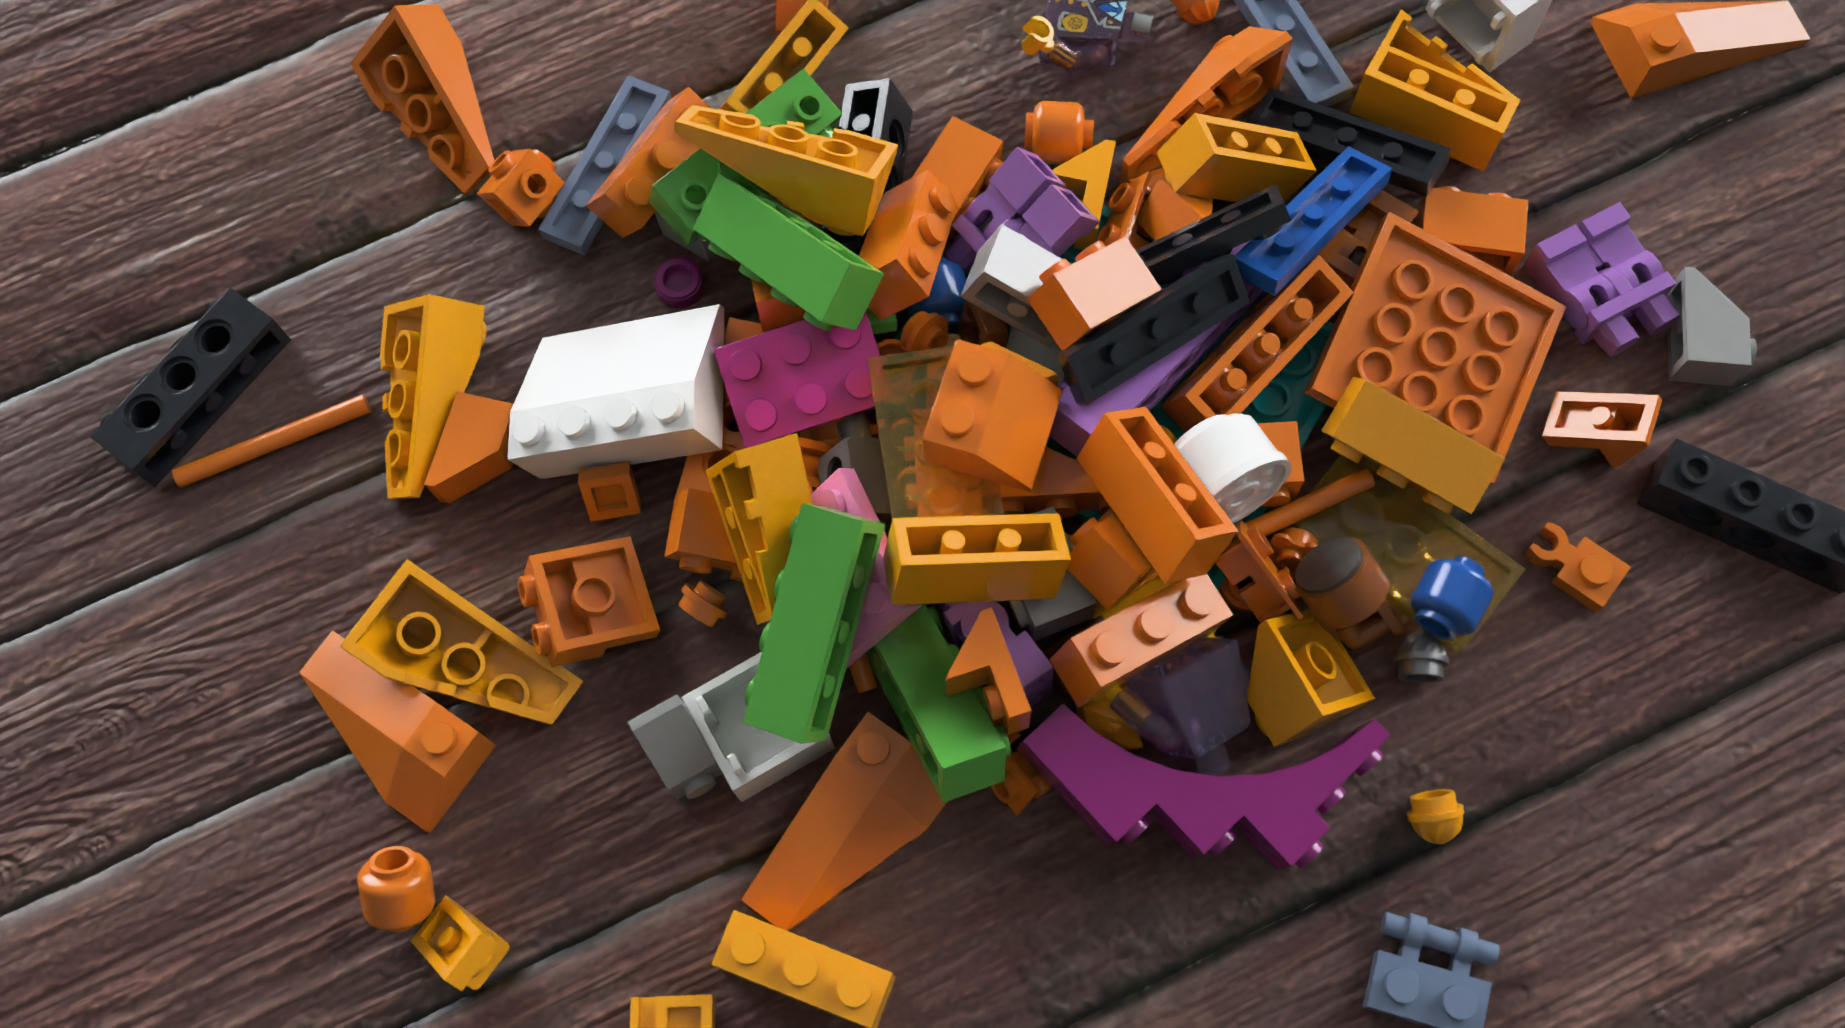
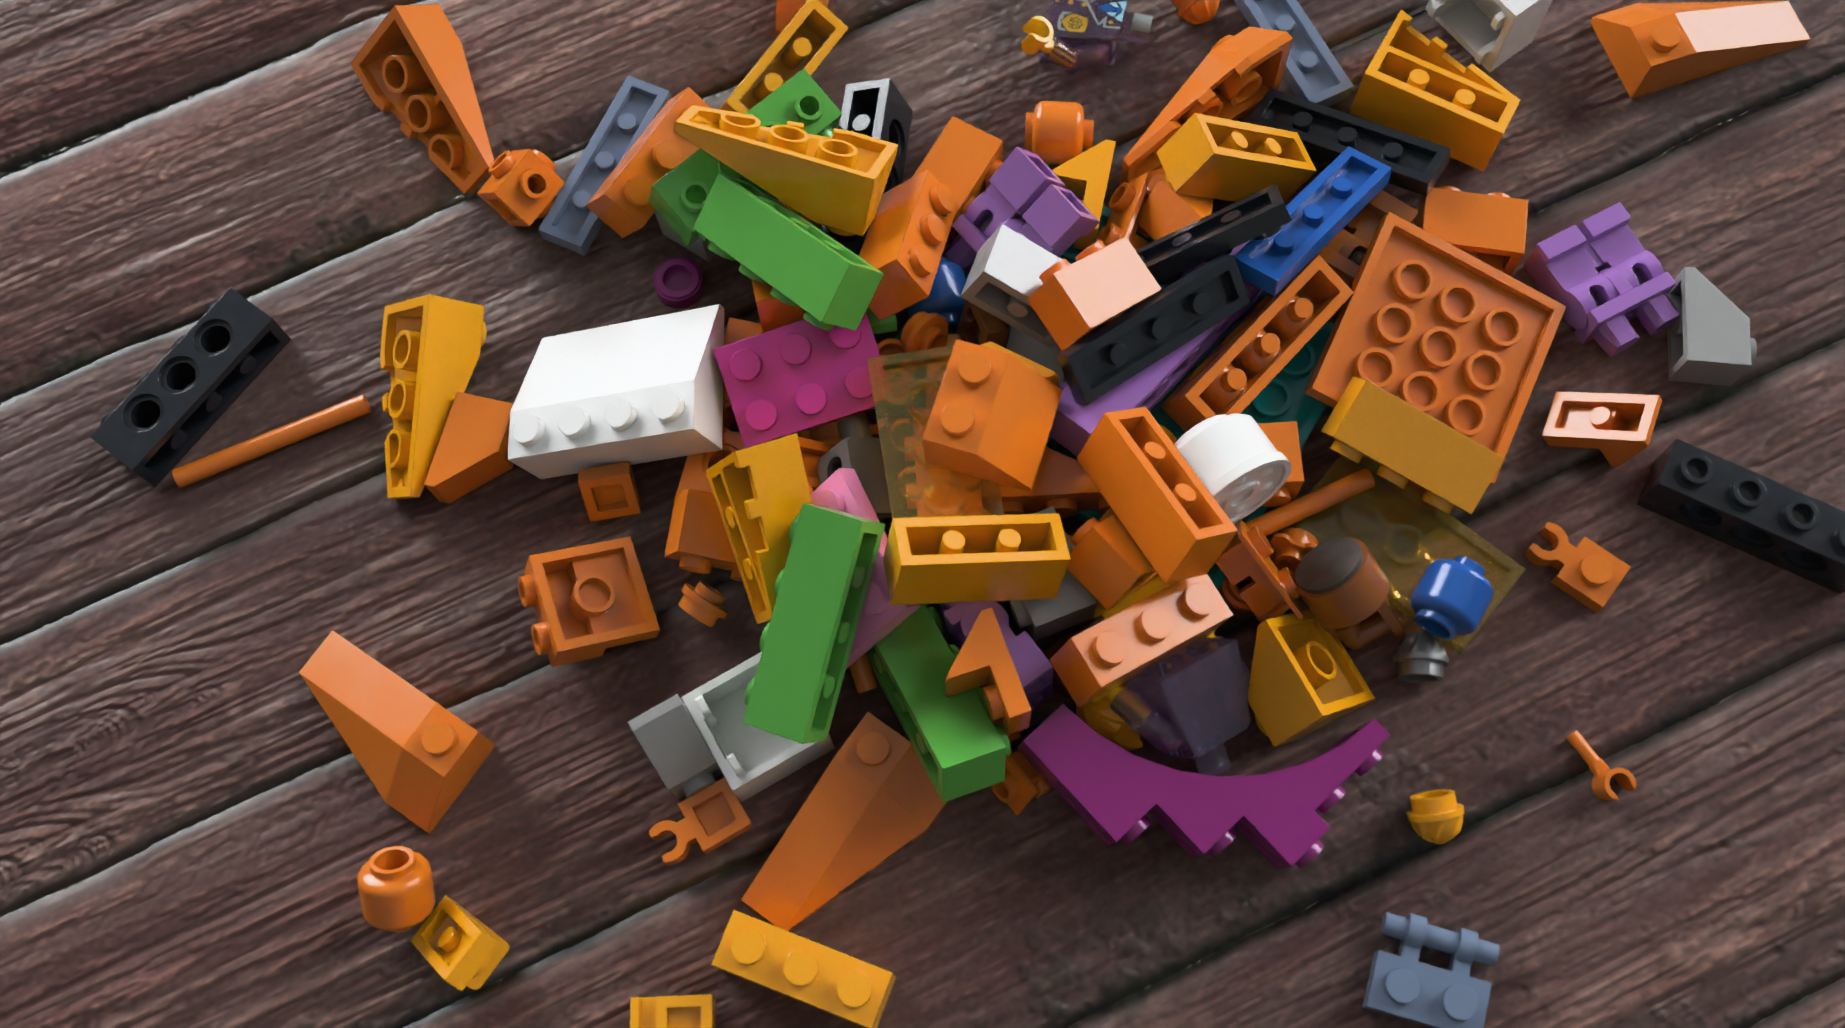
(446, 645): light orange wedge -> none
(710, 819): none -> orange plate
(1601, 770): none -> orange hand

